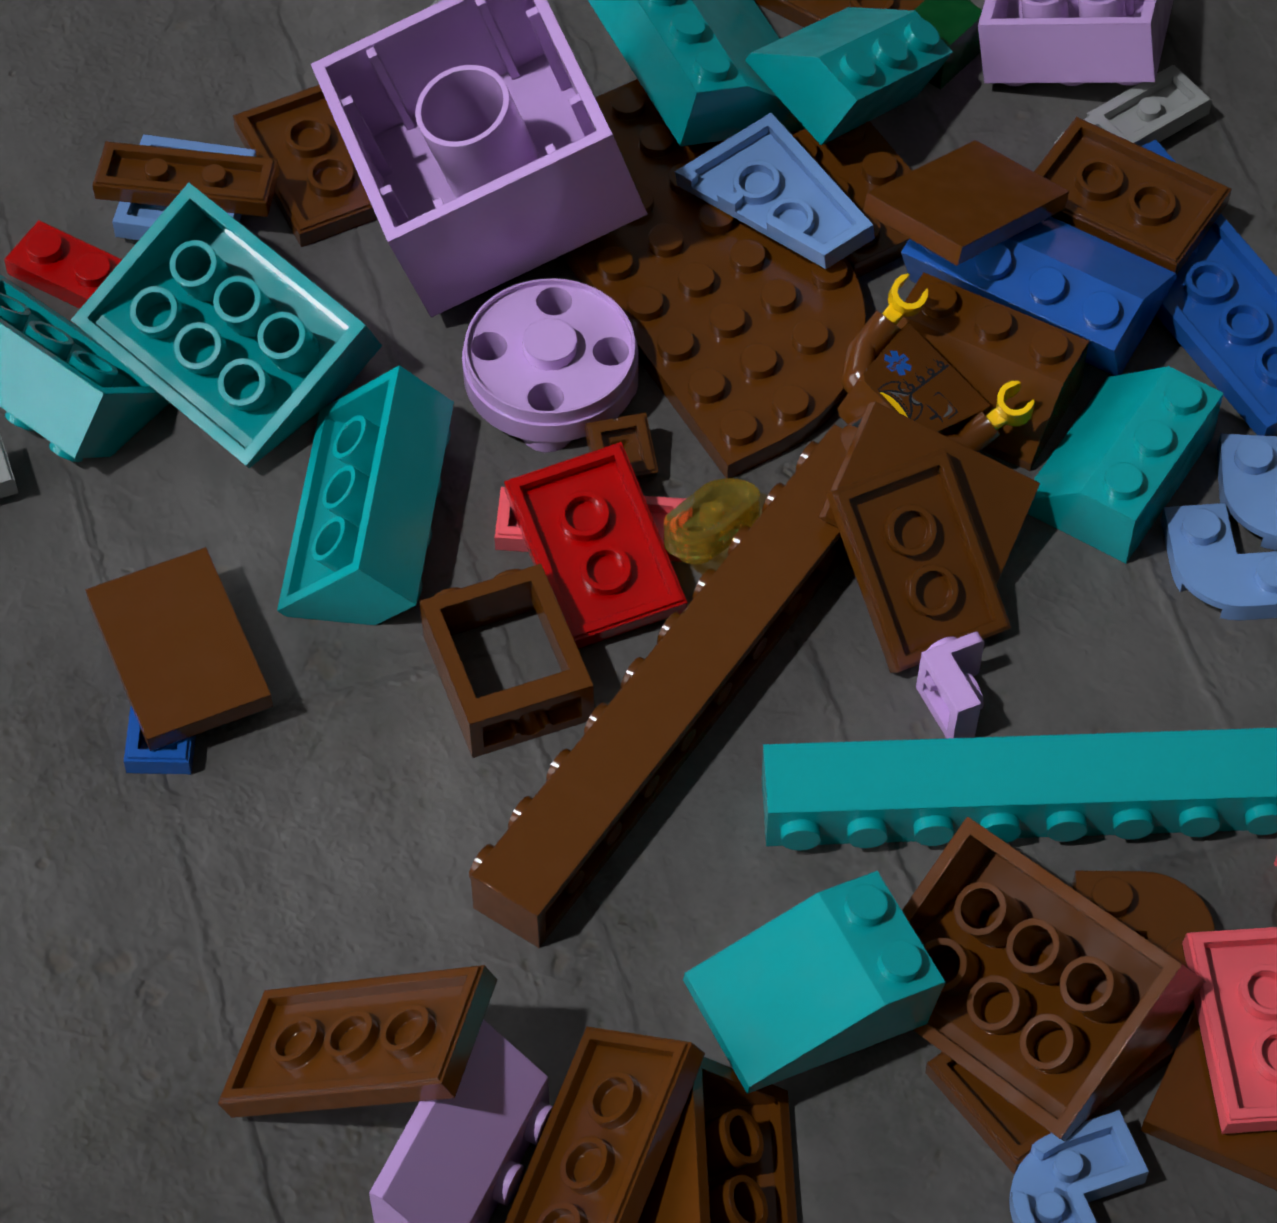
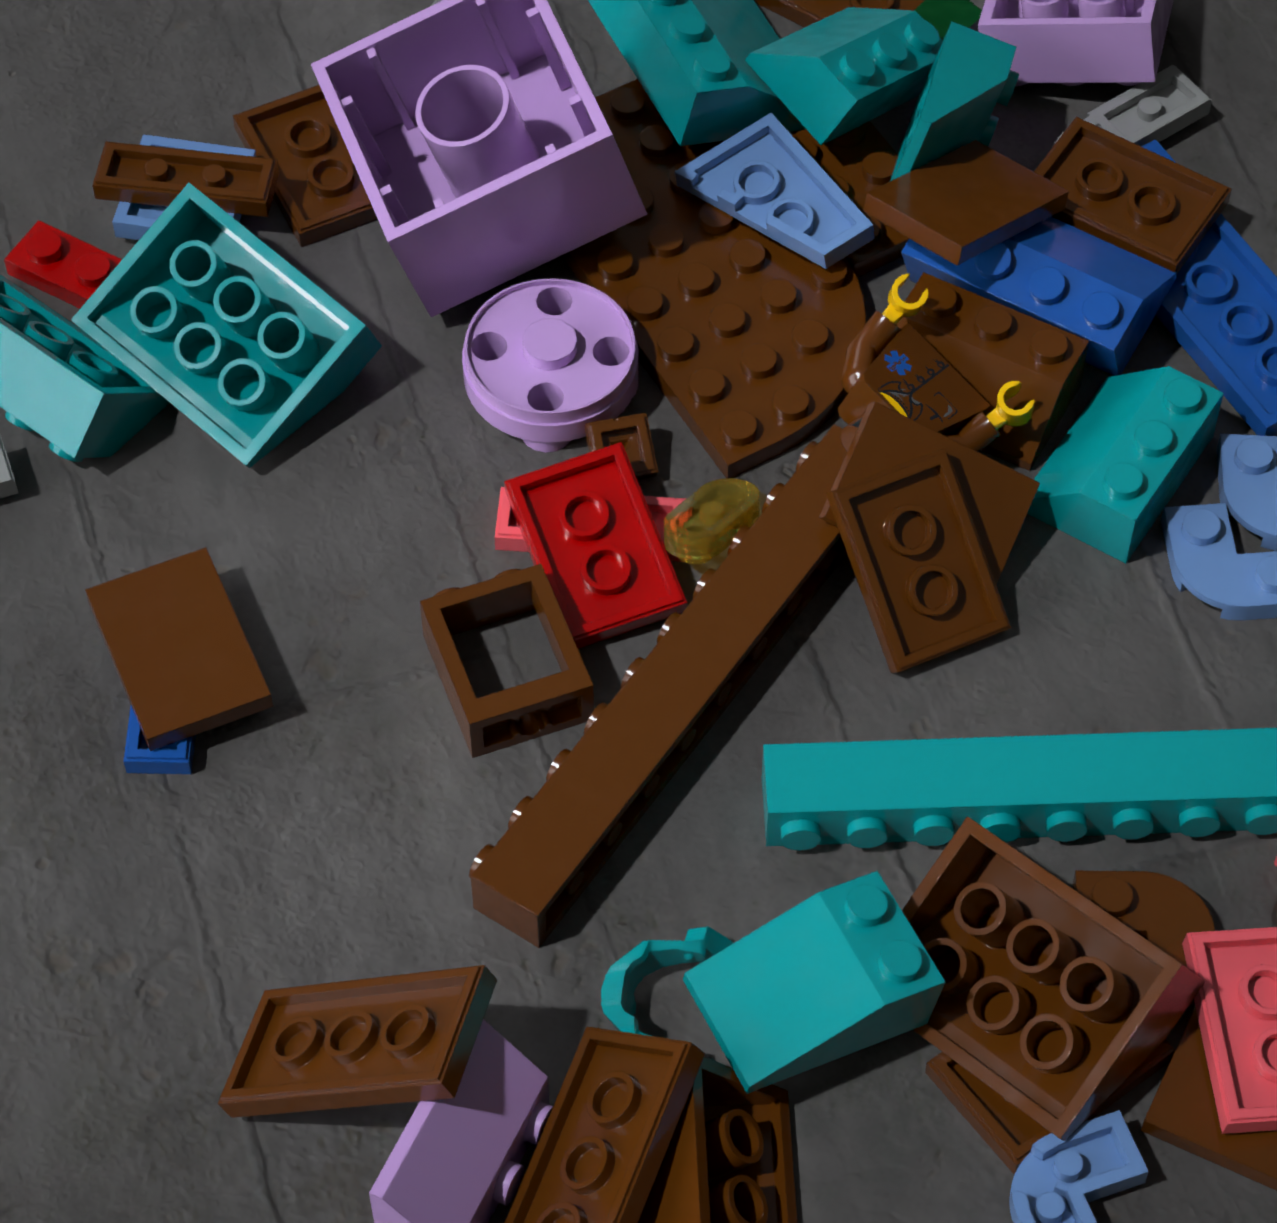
(368, 503): teal slope -> none
(647, 957): none -> teal helmet
(949, 683): lavender bracket -> none
(958, 97): none -> teal slope

